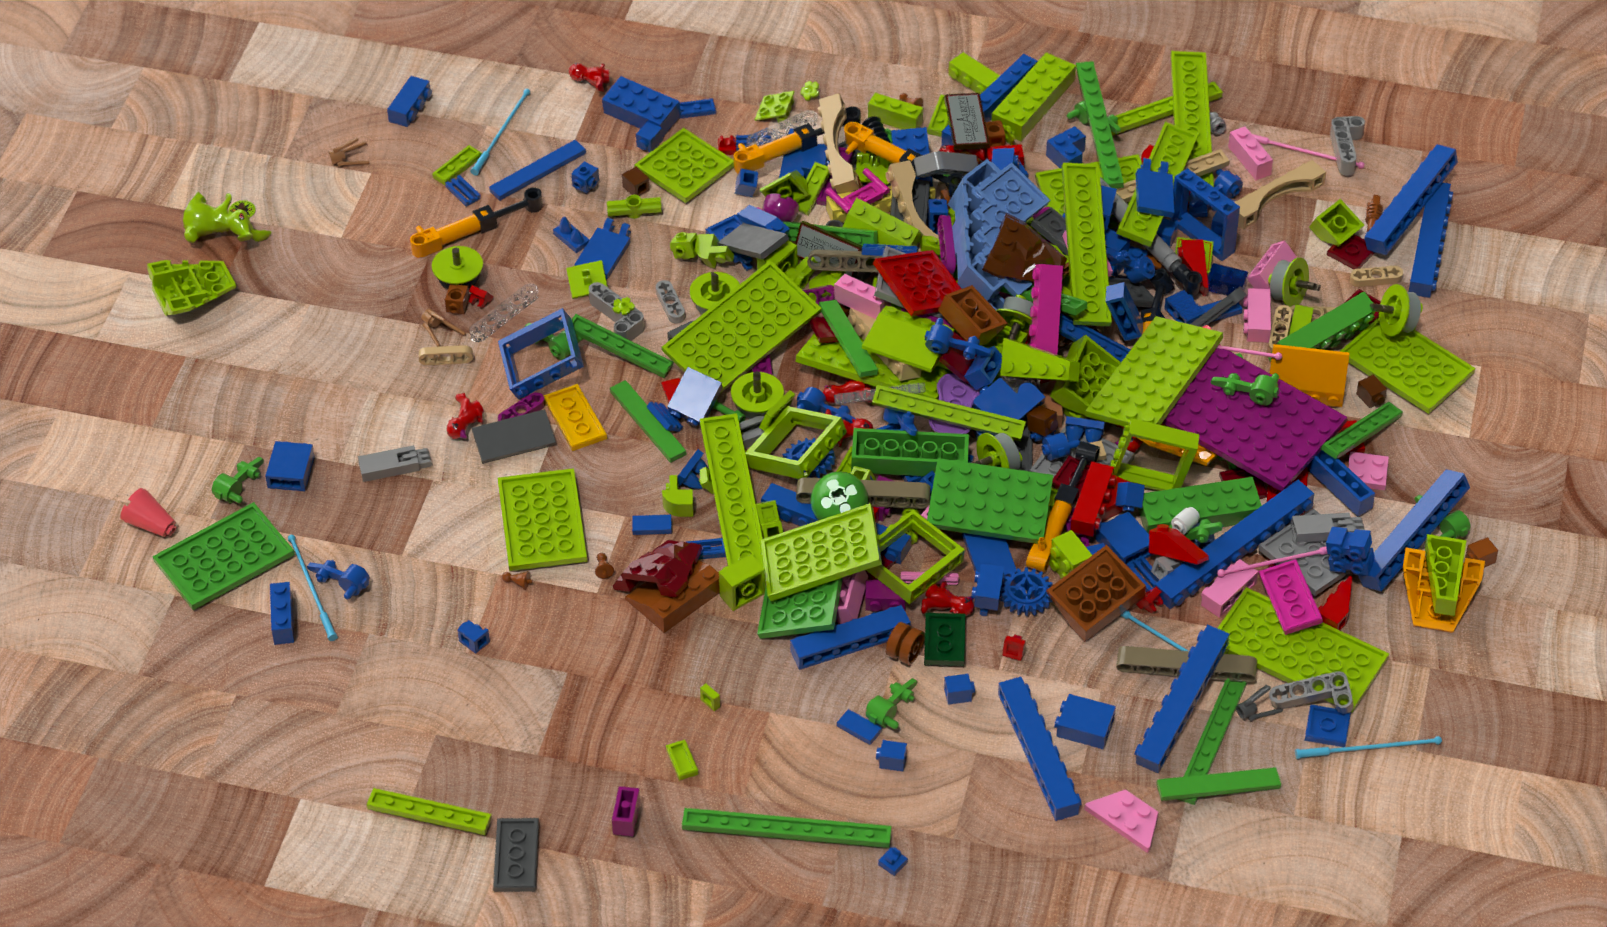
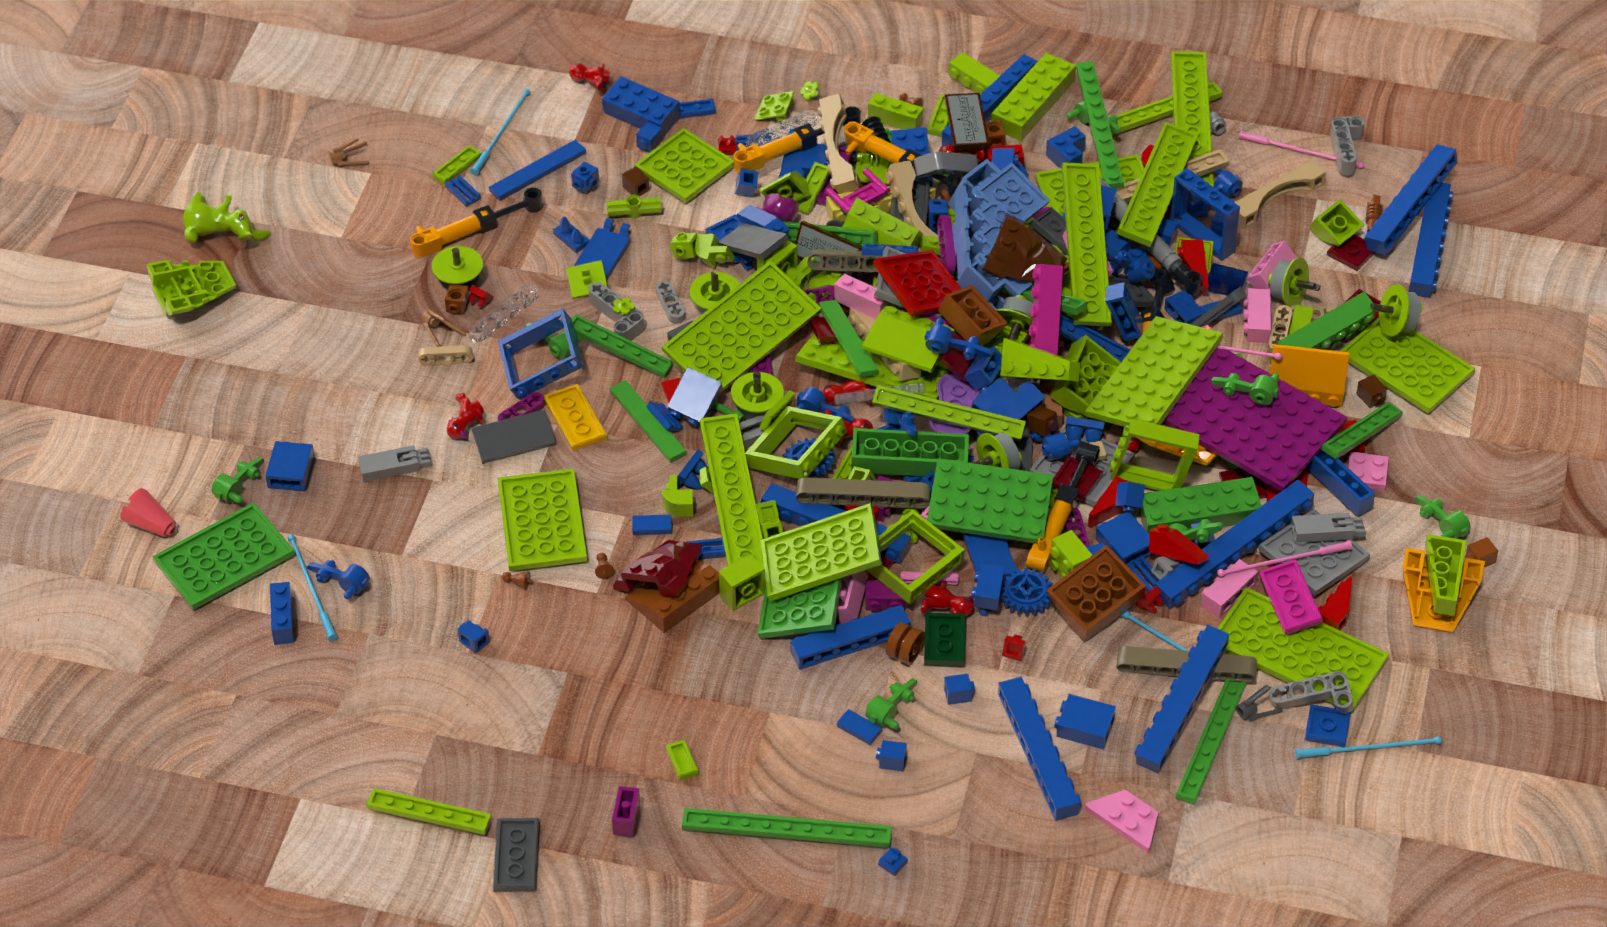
(244, 205): piece -> none
(409, 101): blue brick -> none
(710, 697): lime tile -> none
(826, 504): bright green piece -> none
(1009, 137): lime plant -> none
(1092, 499): red brick -> none
(1154, 190): blue tile -> none
(1185, 520): white brick -> none
(1218, 784): bright green tile -> none
(1250, 153): bright pink brick -> none
(1350, 551): blue brick -> none
(1363, 281): tan beam -> none
(1414, 527): blue brick -> none

